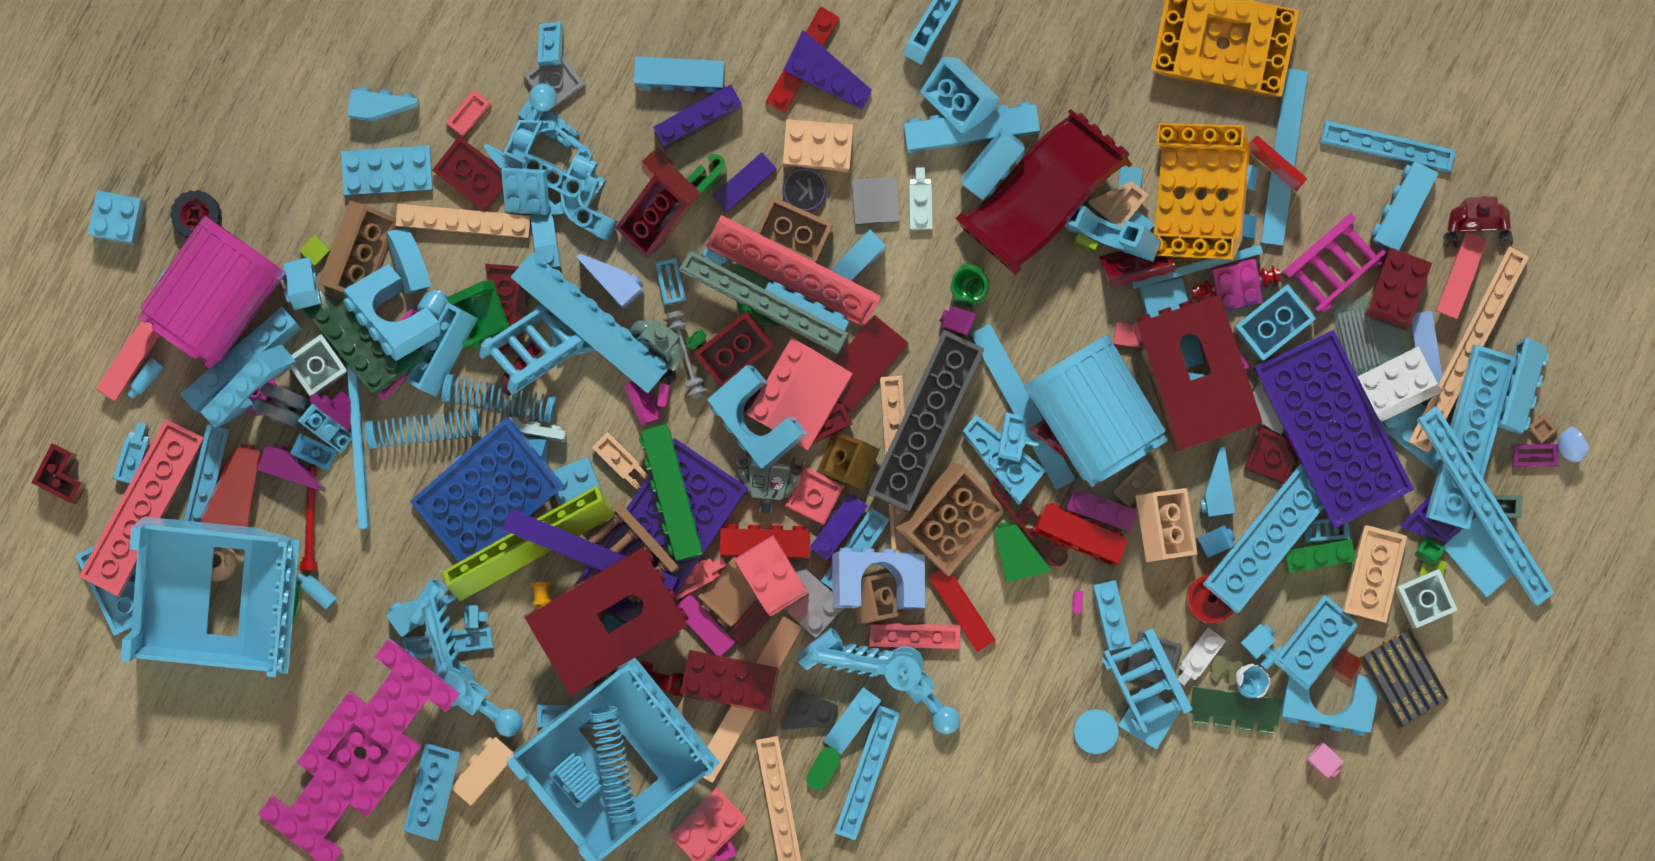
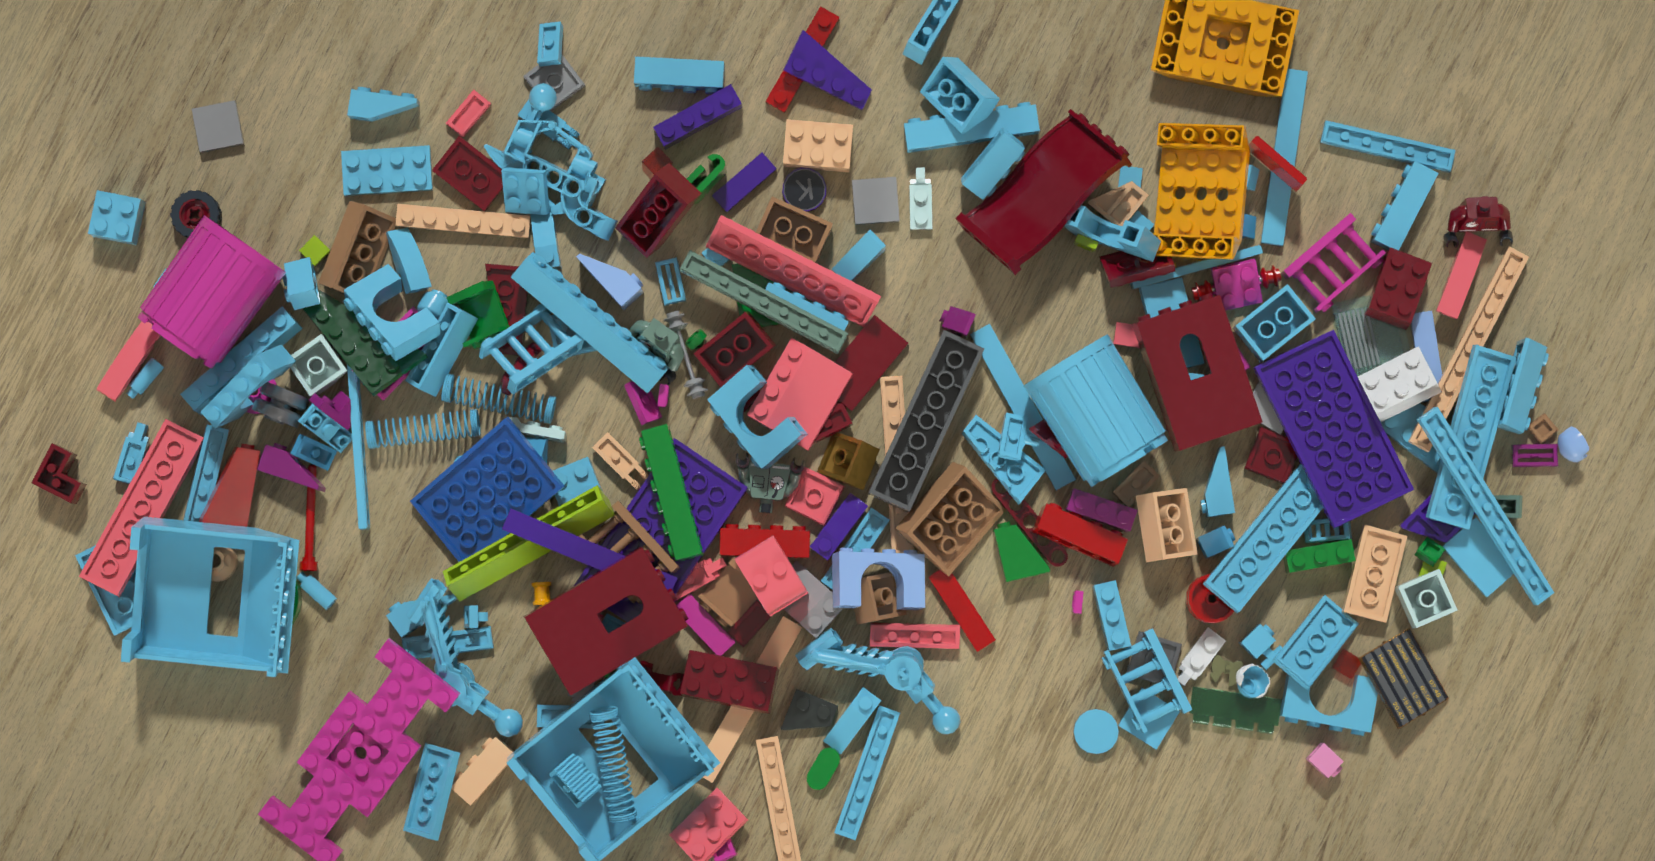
(218, 126): none -> light grey tile
(969, 286): green hair -> none

